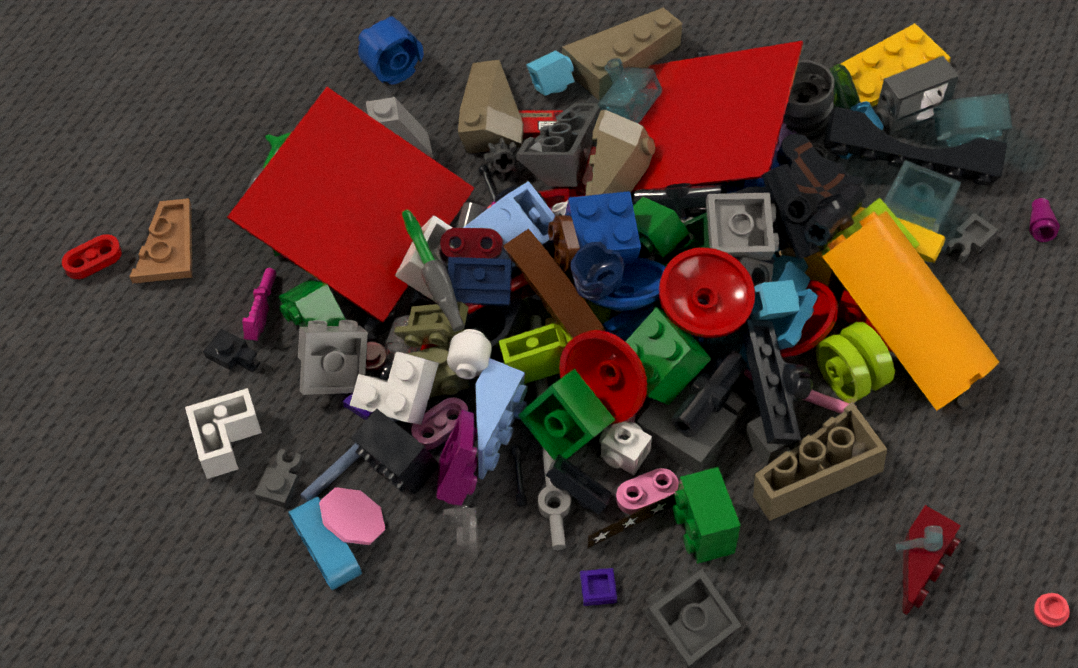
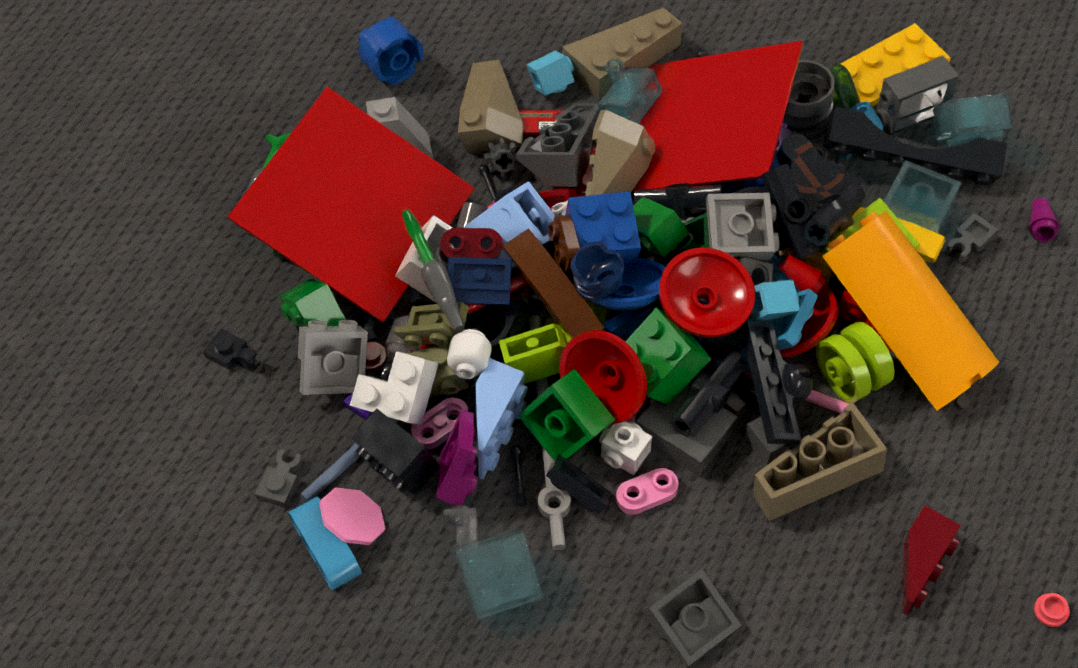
(91, 256): red plate -> none
(168, 246): medium nougat wing -> none
(219, 423): white brick -> none
(256, 321): dark pink piece -> none
(498, 573): none -> clear light blue brick
(598, 586): dark purple tile -> none
(631, 520): dark brown sticker -> none
(706, 515): green brick -> none
(803, 274): none -> red cone
(932, 540): clear light blue hand -> none

